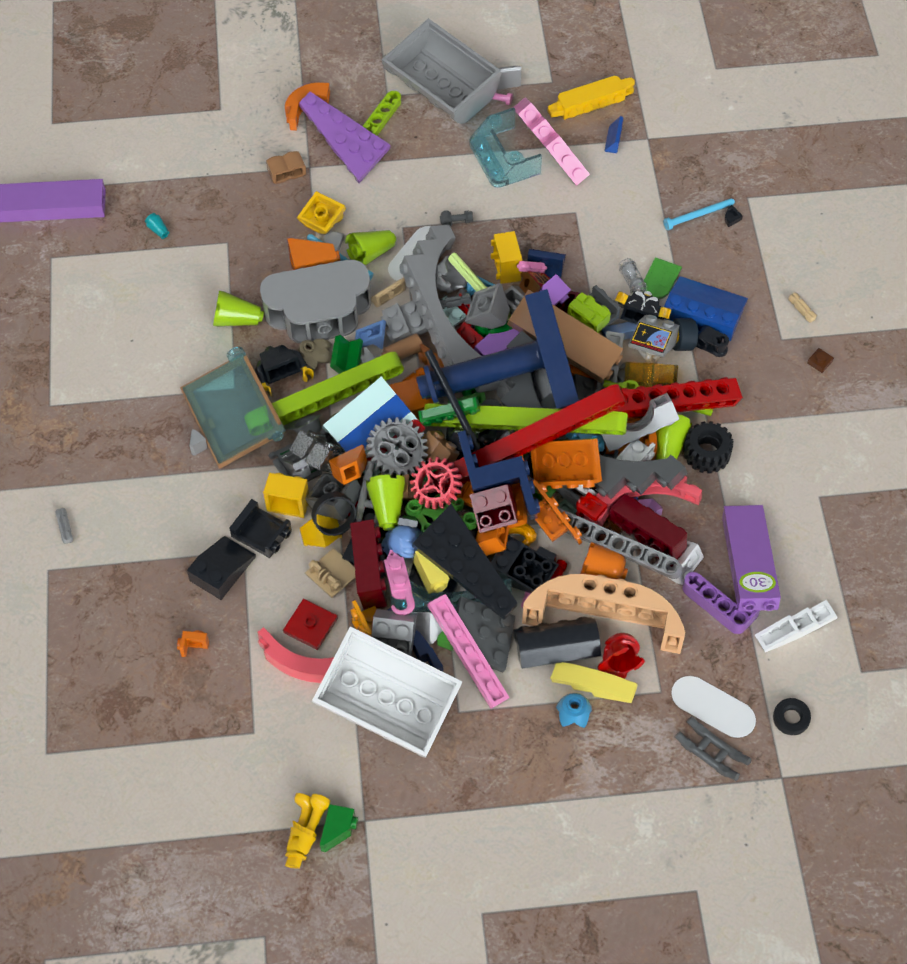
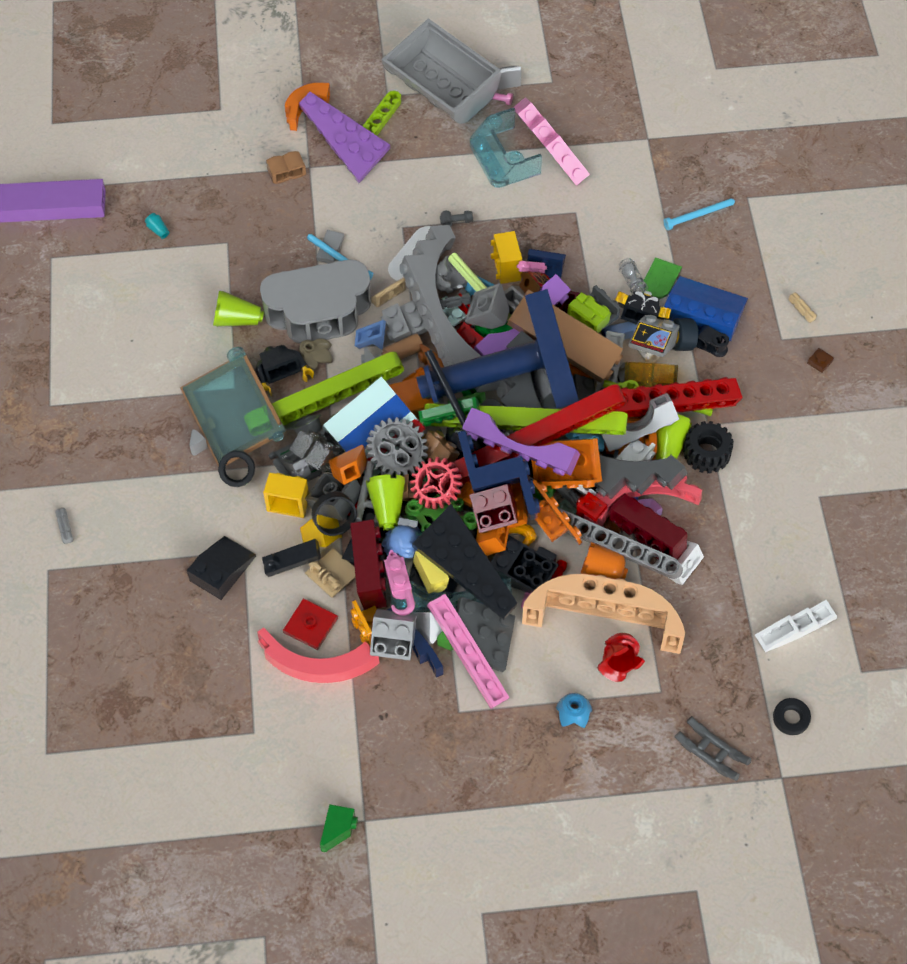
(193, 639): orange bracket -> none
(222, 466): none -> black tyre
(260, 529): black panel -> none
(291, 557): none -> black hinge
(303, 832): yellow piece -> none
(310, 253): orange slope -> none
(321, 213): yellow slope -> none
(345, 354): green panel -> none
(369, 245): lime cone -> none
(387, 692): white container -> none
(556, 456): none -> medium lavender arch
(557, 642): black brick -> none
(591, 97): yellow hinge -> none
(594, 681): light yellow slope -> none
(614, 135): blue slope -> none
(697, 586): medium lavender beam -> none
(713, 706): white sticker -> none
(732, 216): black tile -> none
(751, 558): medium lavender brick -> none

